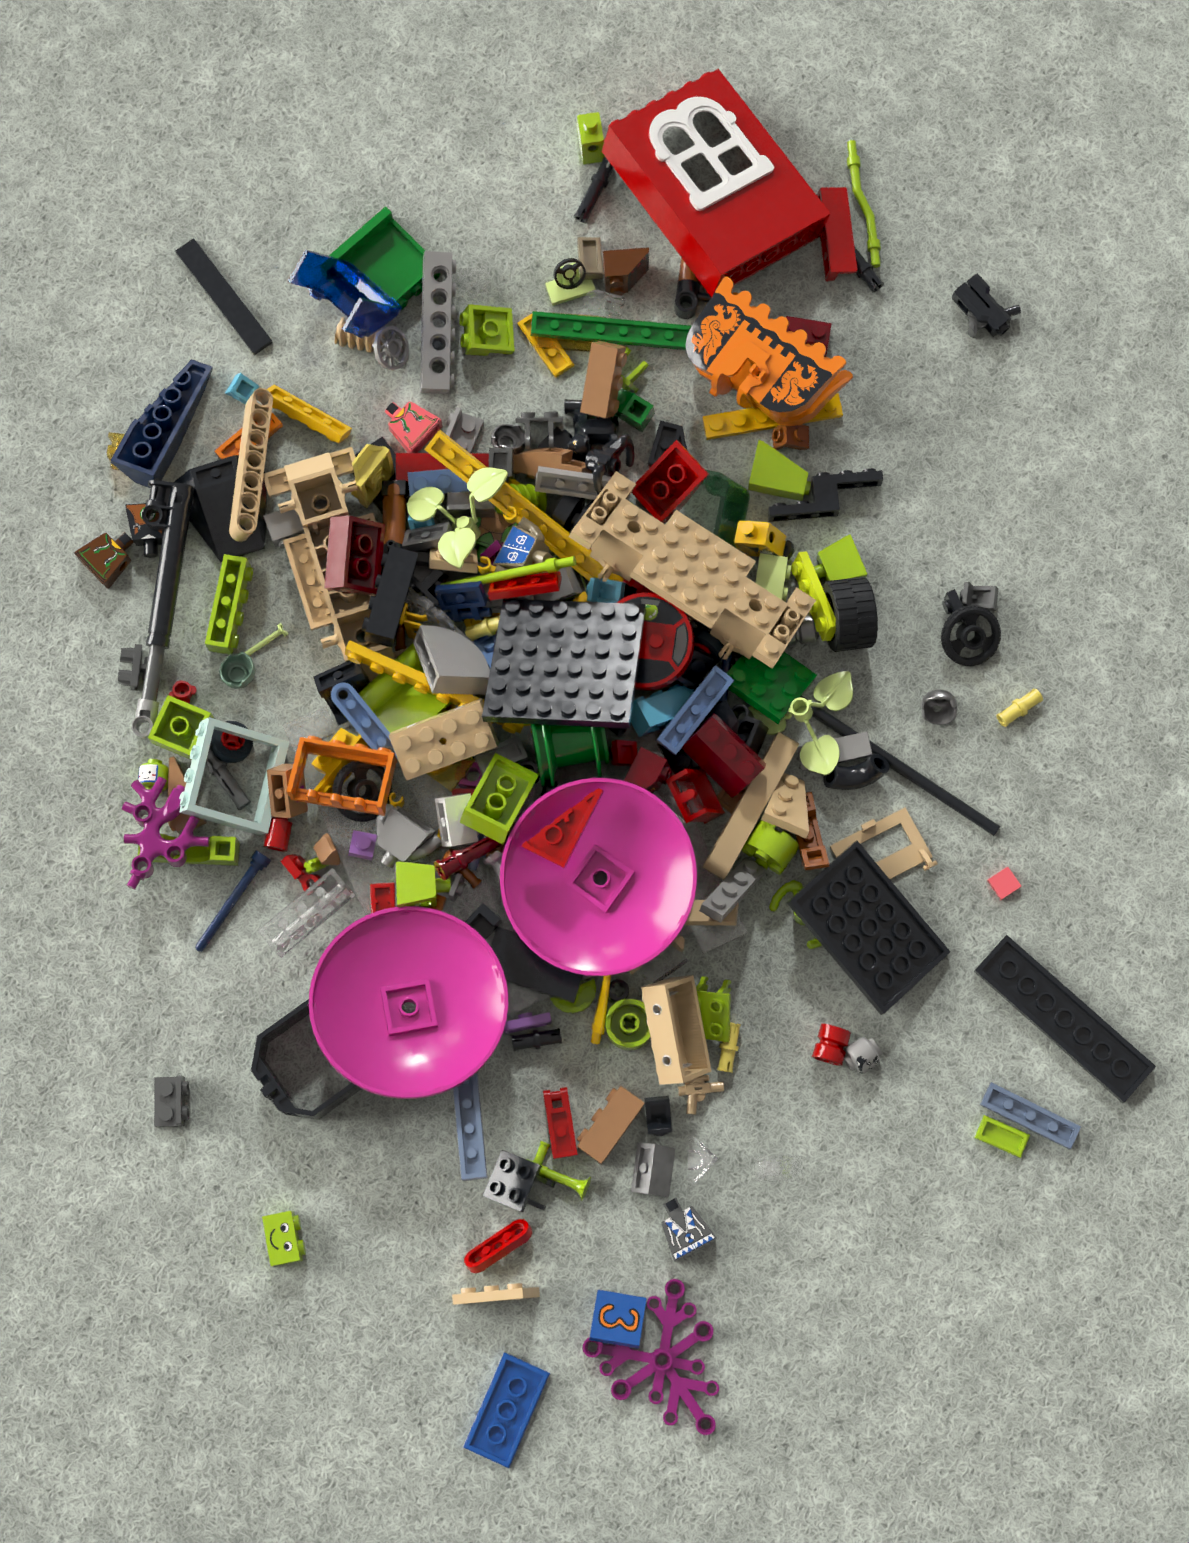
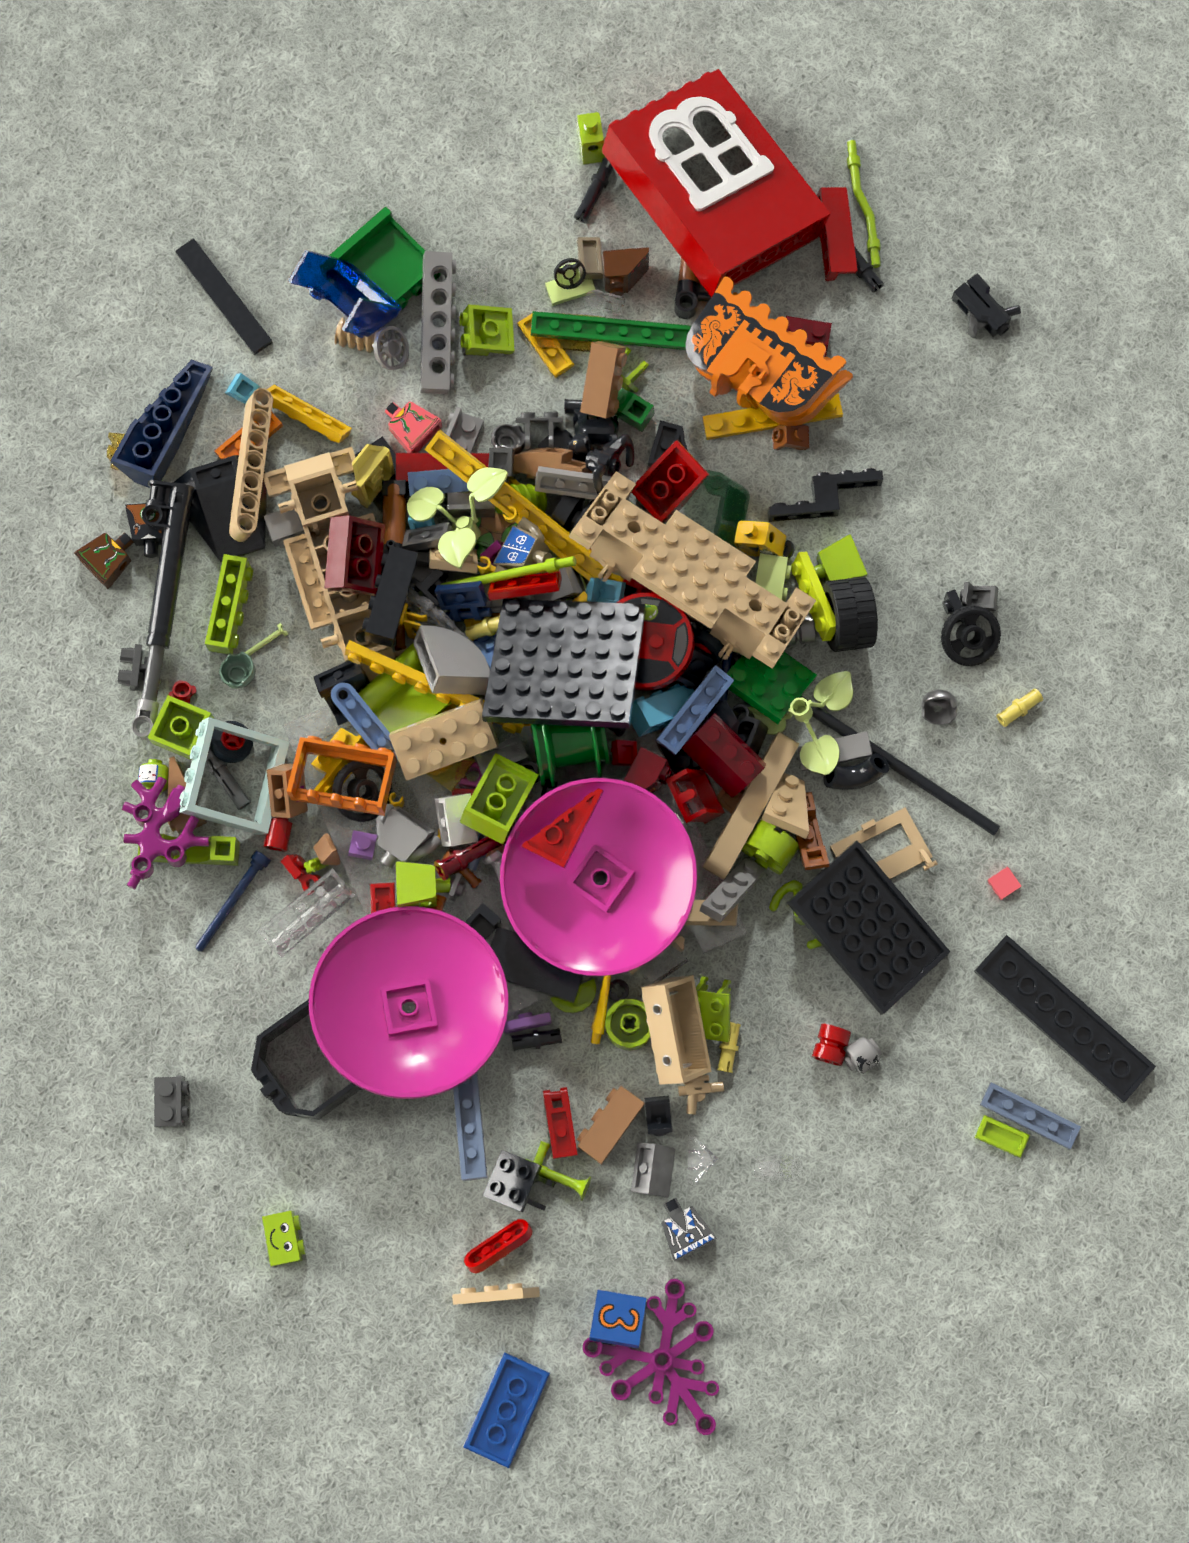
(777, 474): lime slope -> none

